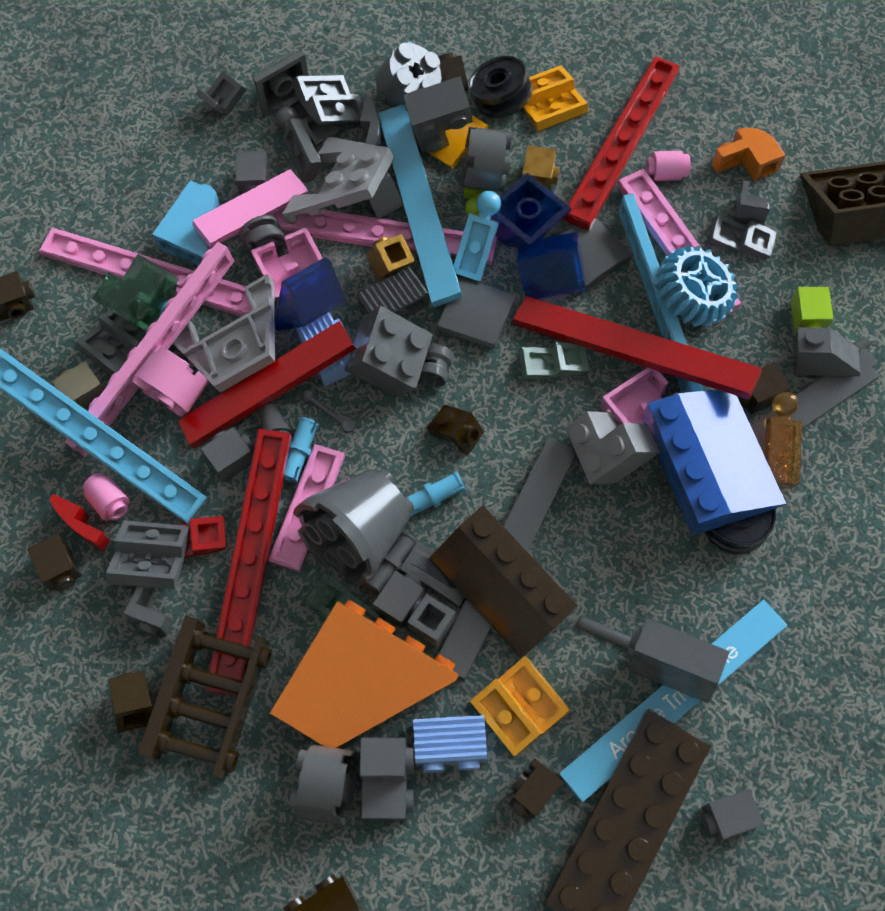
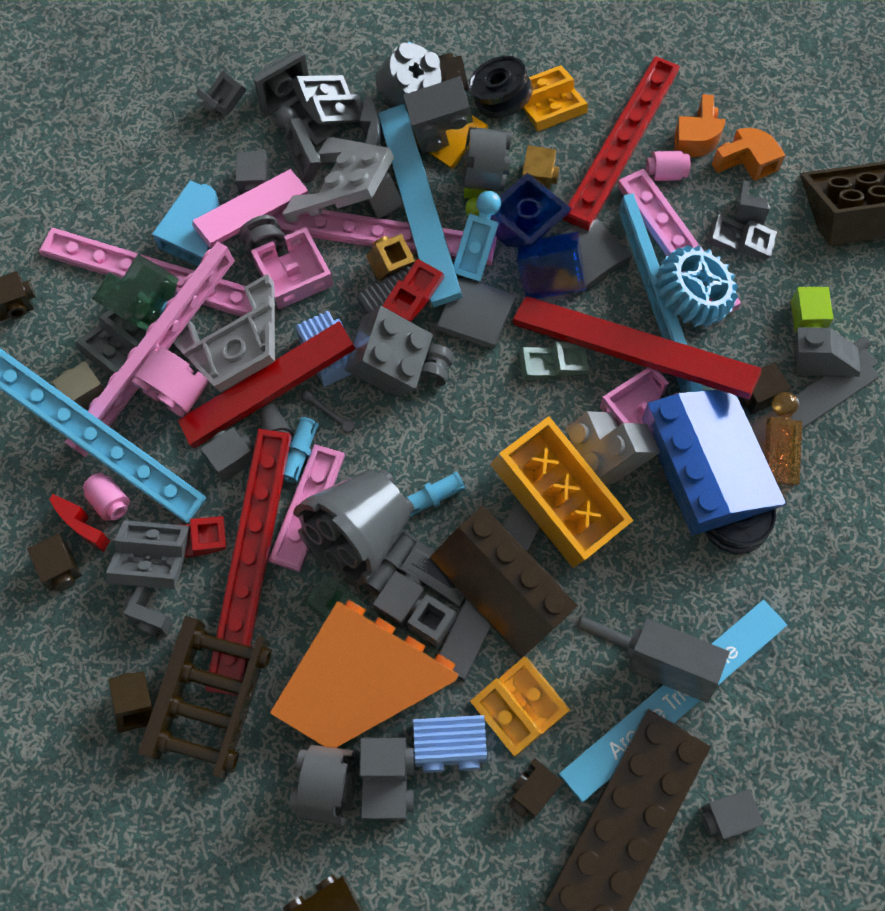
(308, 296): clear blue slope -> none
(415, 290): none -> red slope
(456, 427): dark brown bracket -> none
(561, 492): none -> light orange brick
(701, 133): none -> orange brick

